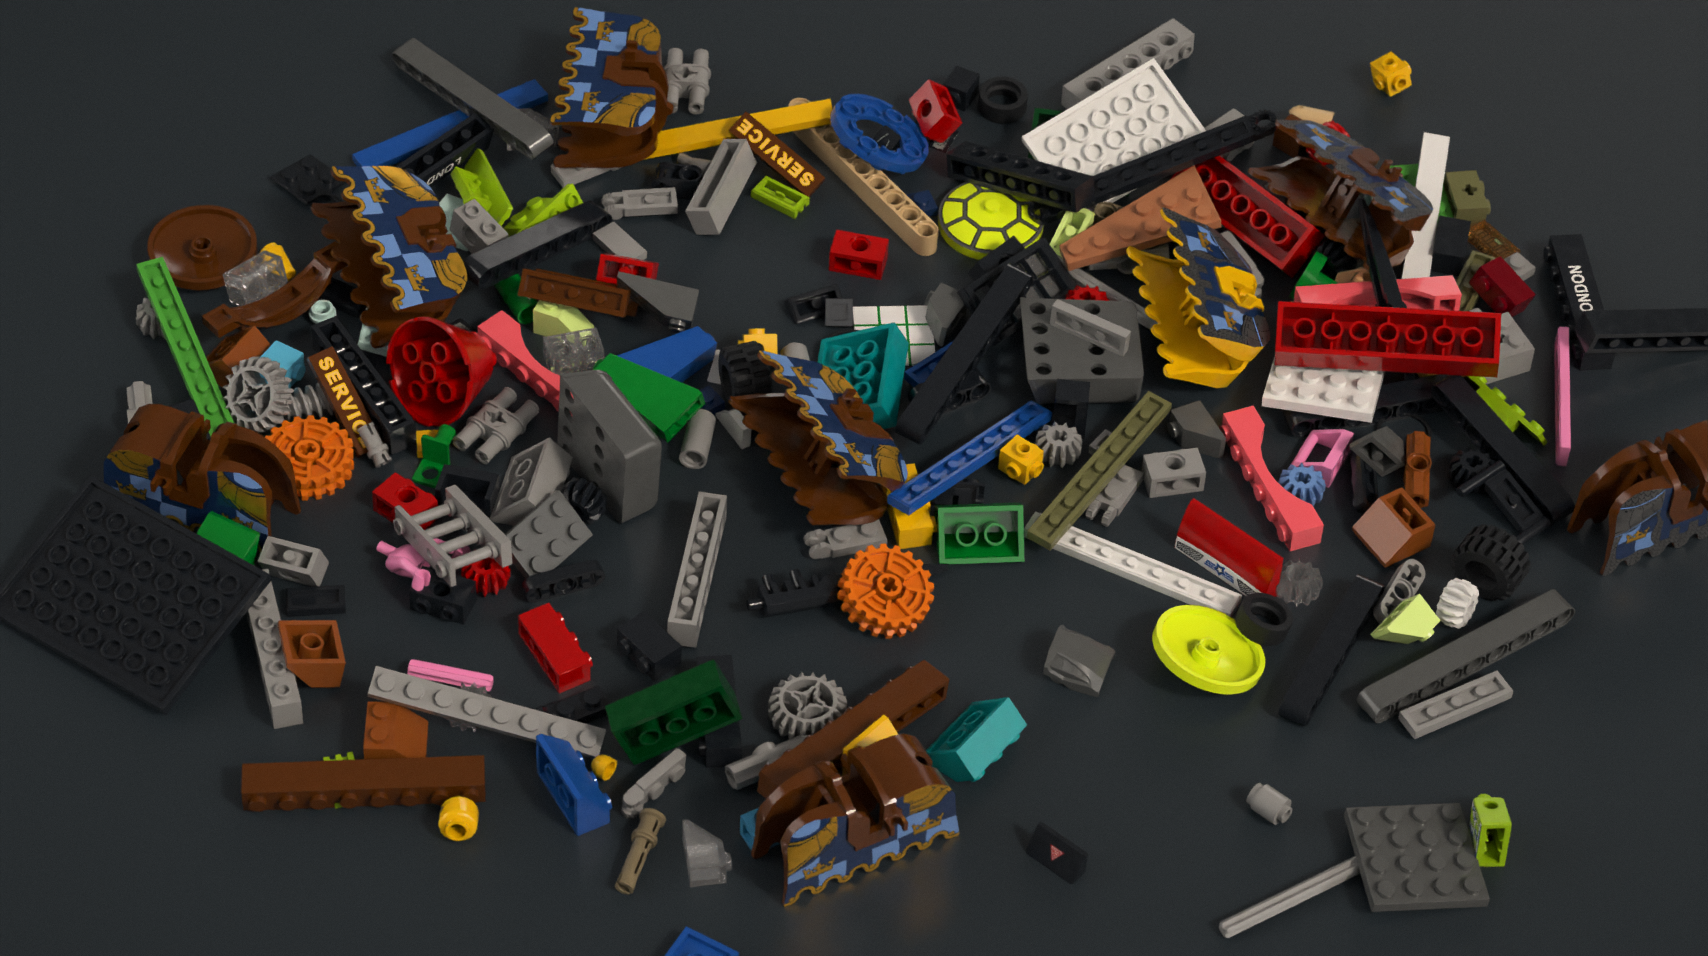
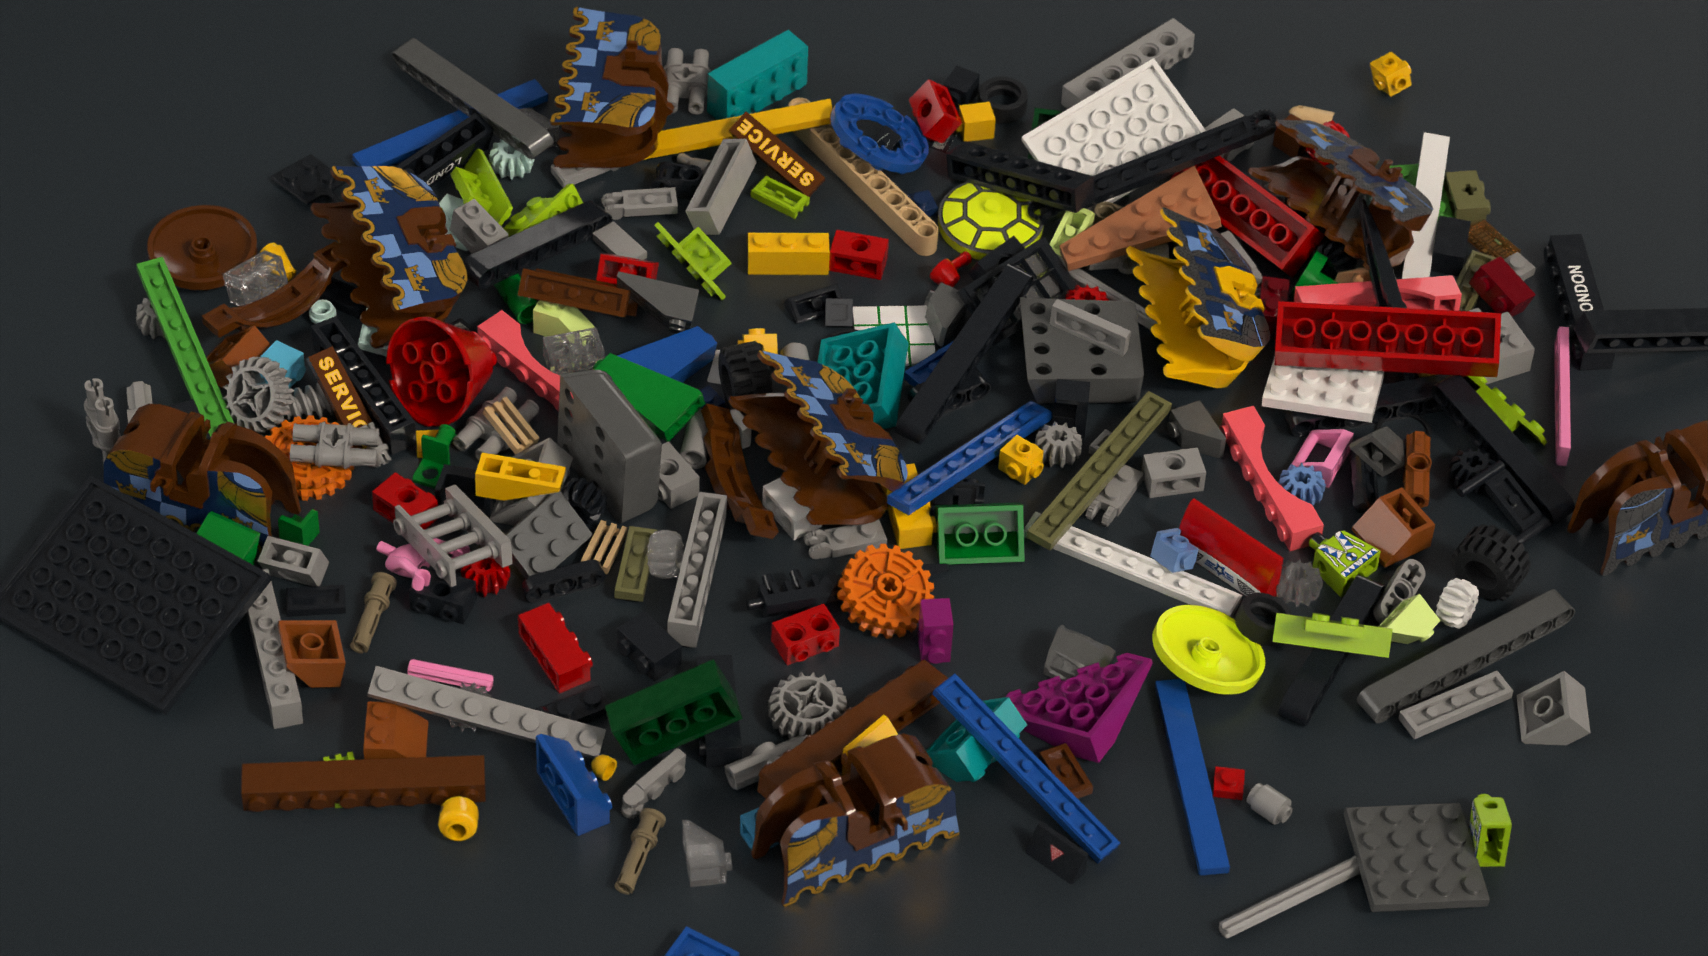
(101, 417): none -> light grey pin
(299, 529): none -> green panel
(334, 445): none -> light grey pin
(375, 603): none -> dark tan pin
(509, 161): none -> light aqua gear
(514, 422): none -> tan tile
(516, 478): none -> yellow slope
(610, 531): none -> tan tile
(634, 569): none -> olive plate
(665, 554): none -> clear gear
(677, 479): none -> light grey brick
(701, 254): none -> lime bracket
(730, 475): none -> reddish brown piece
(758, 77): none -> teal brick
(786, 511): none -> white brick
(788, 253): none -> yellow slope
(805, 634): none -> red brick
(935, 630): none -> magenta brick
(947, 271): none -> red bar
(977, 121): none -> yellow brick
(1026, 768): none -> blue tile
(1067, 769): none -> reddish brown plate
(1085, 708): none -> magenta slope
(1174, 550): none -> medium blue brick
(1192, 777): none -> blue tile
(1228, 783): none -> red plate
(1271, 292): none -> dark red brick
(1332, 635): none -> lime bracket
(1342, 559): none -> lime torso
(1553, 711): none -> light grey slope

